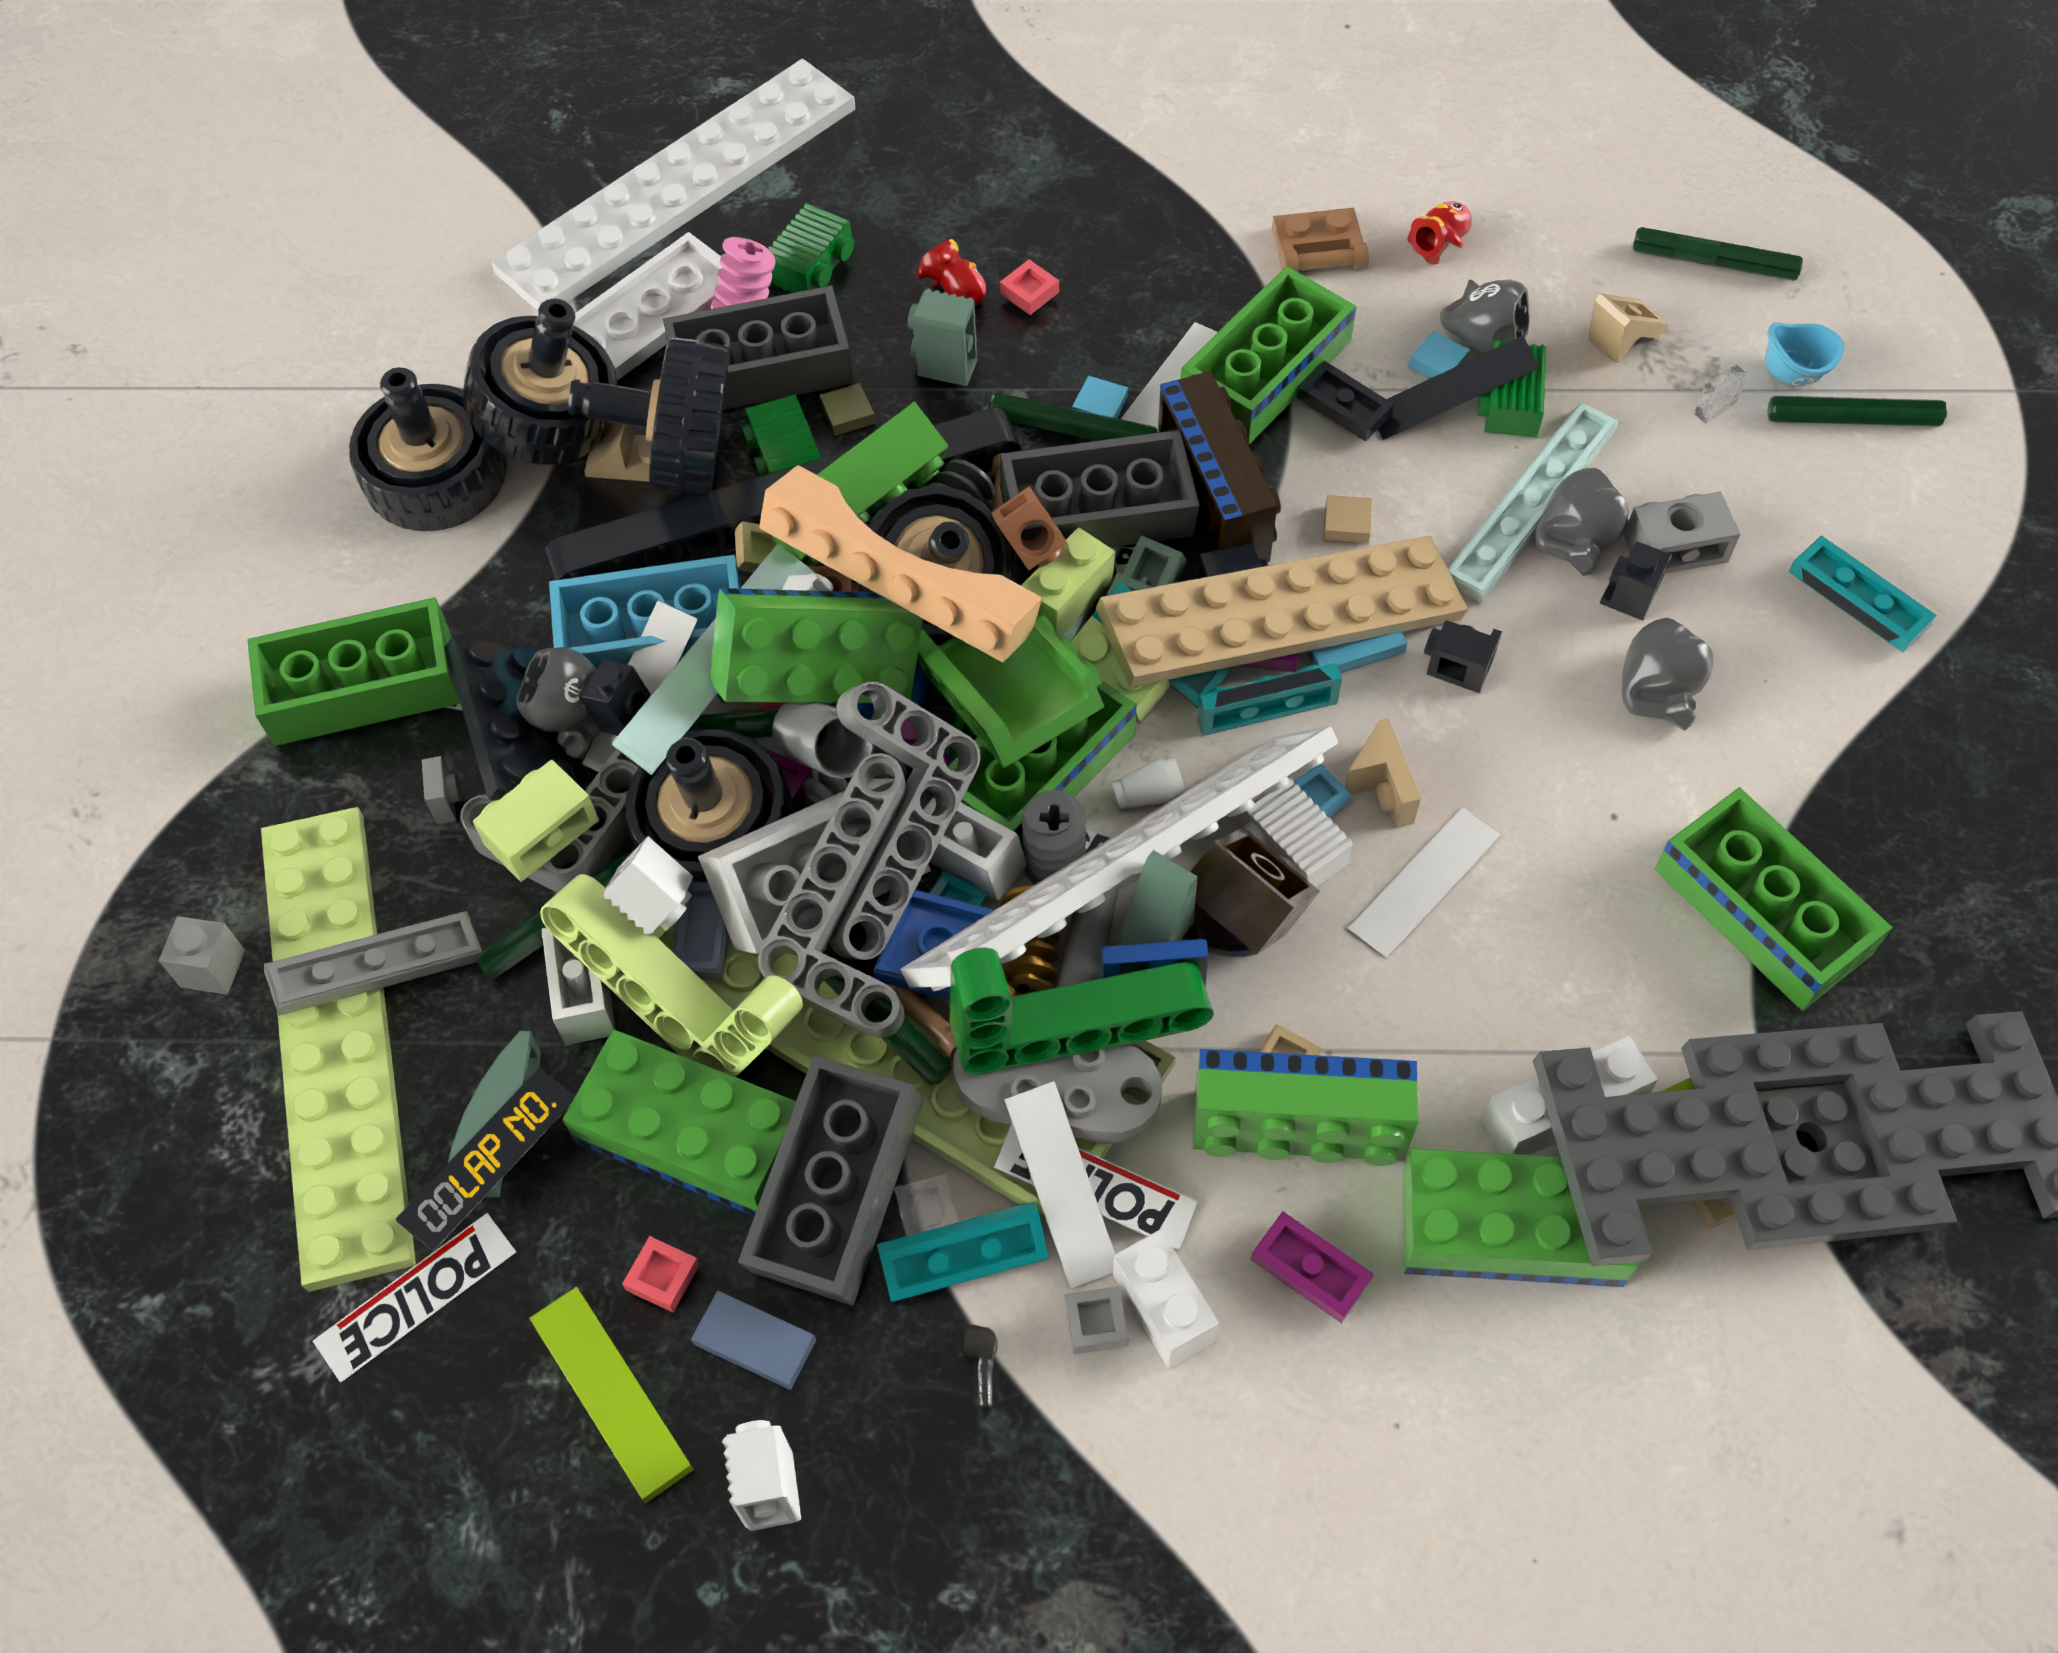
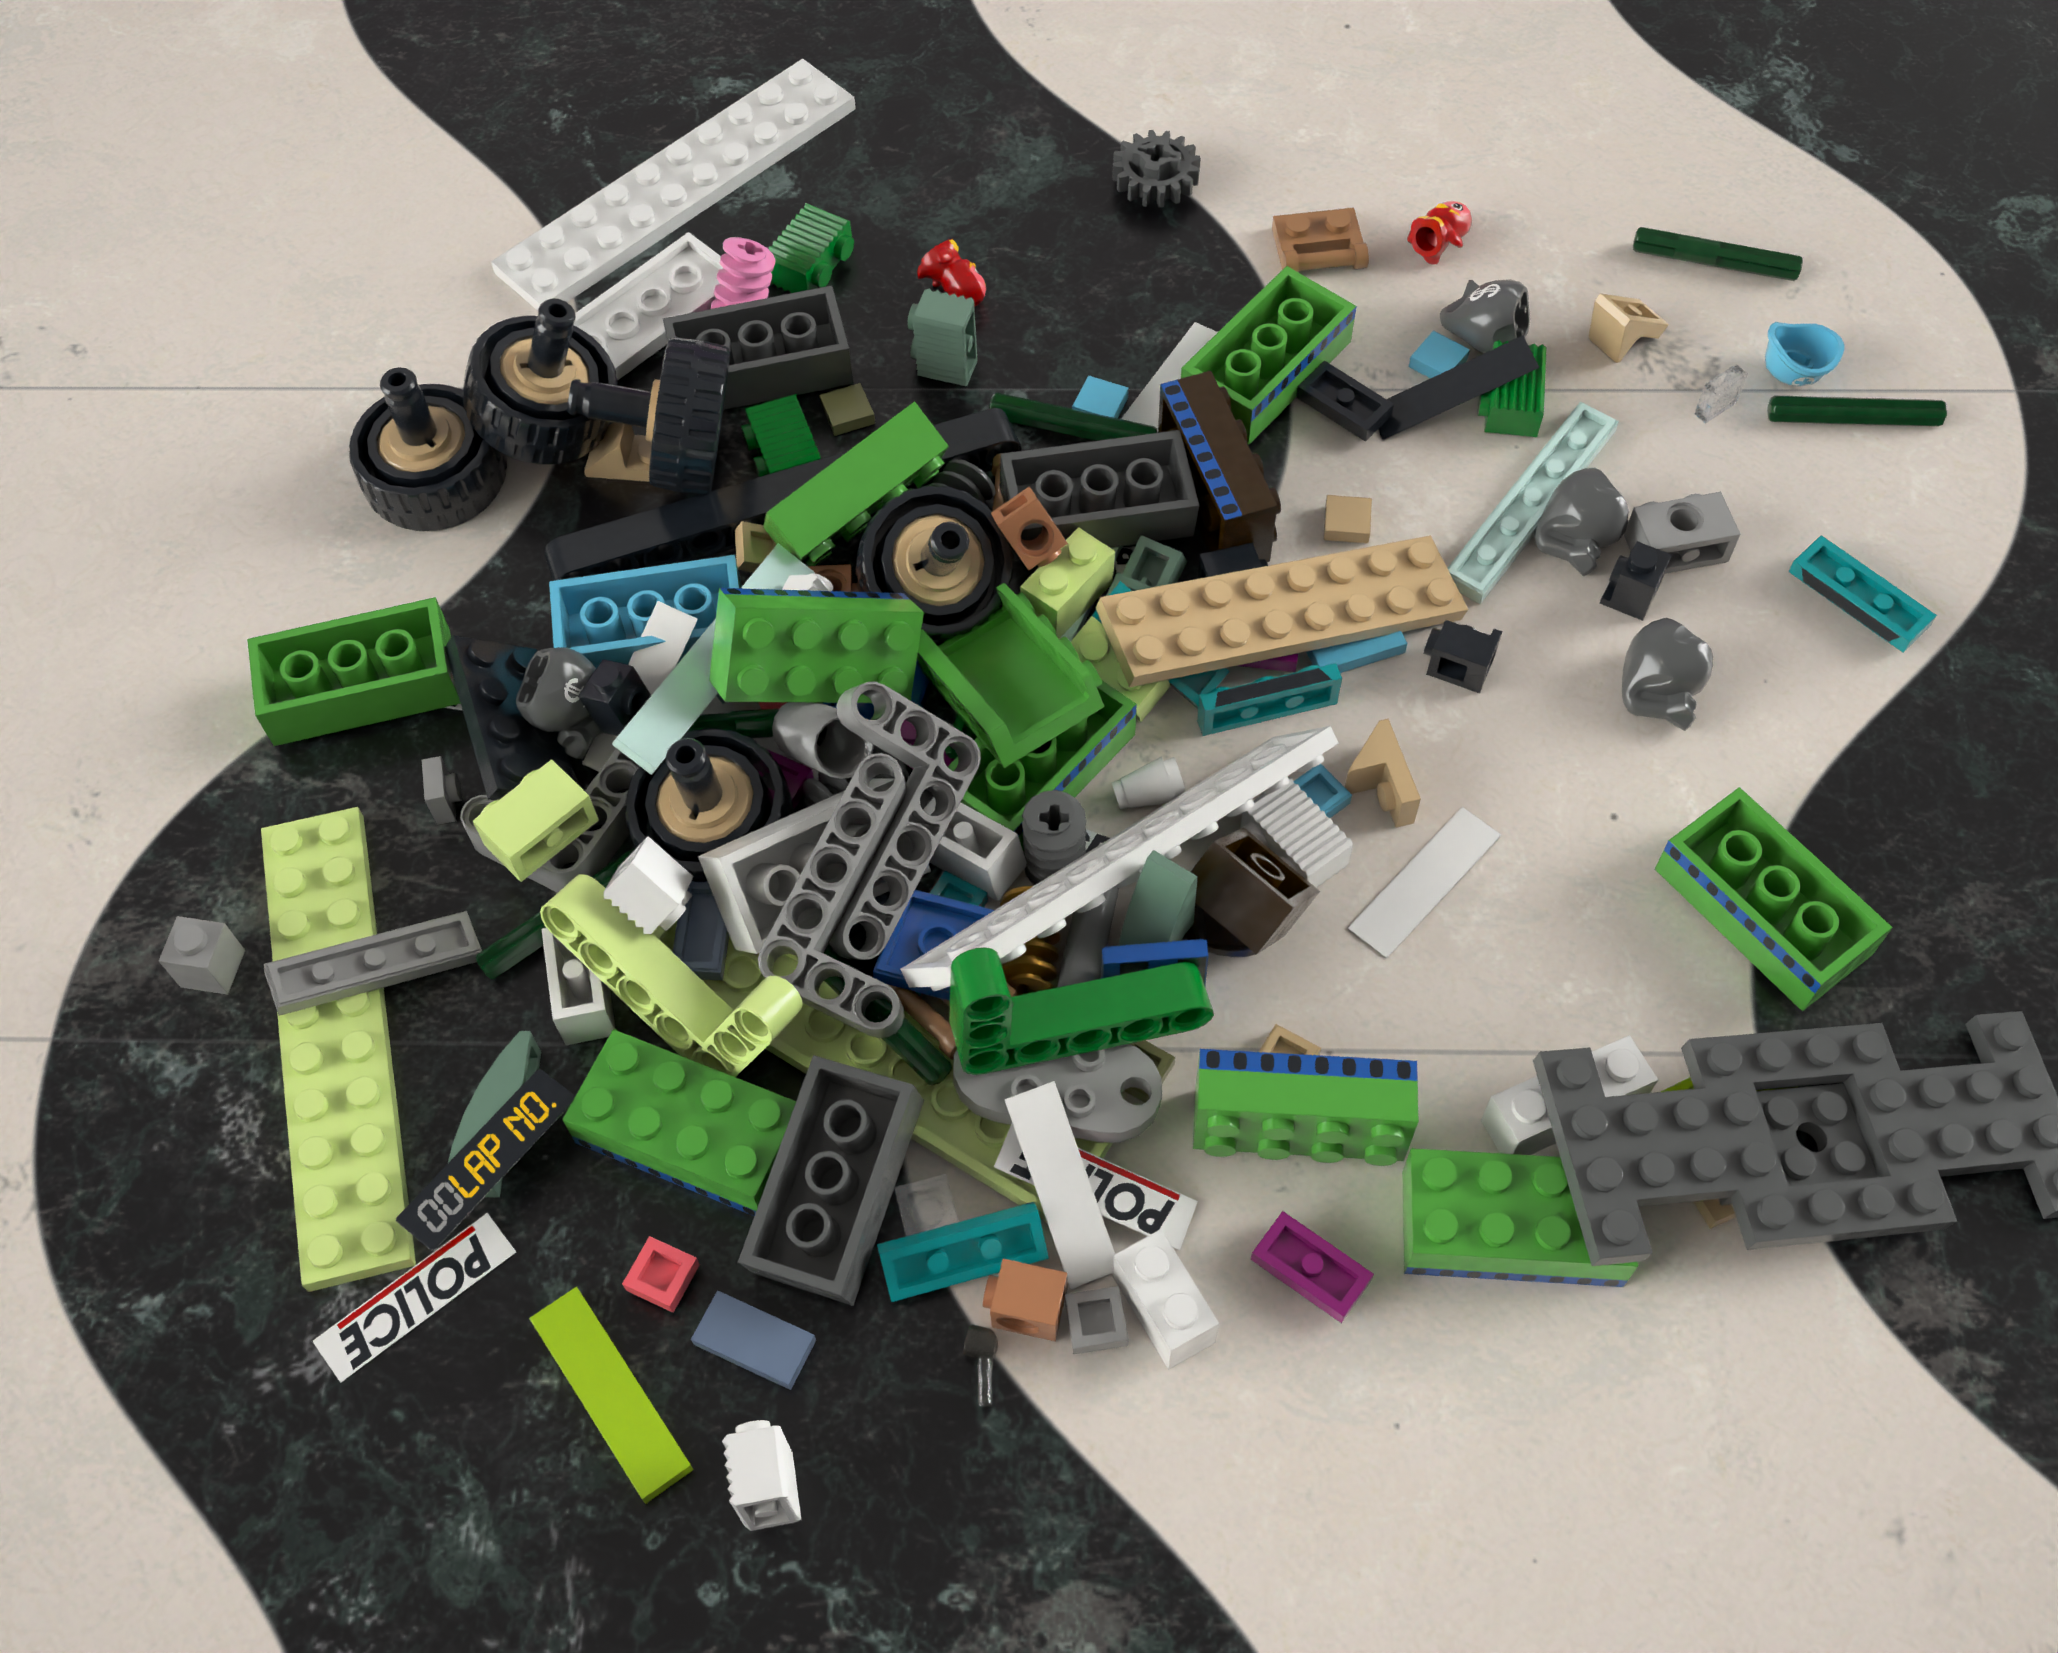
(969, 605): light nougat arch -> none
(1026, 1299): none -> nougat brick
(1029, 287): coral plate -> none
(1156, 168): none -> dark grey gear

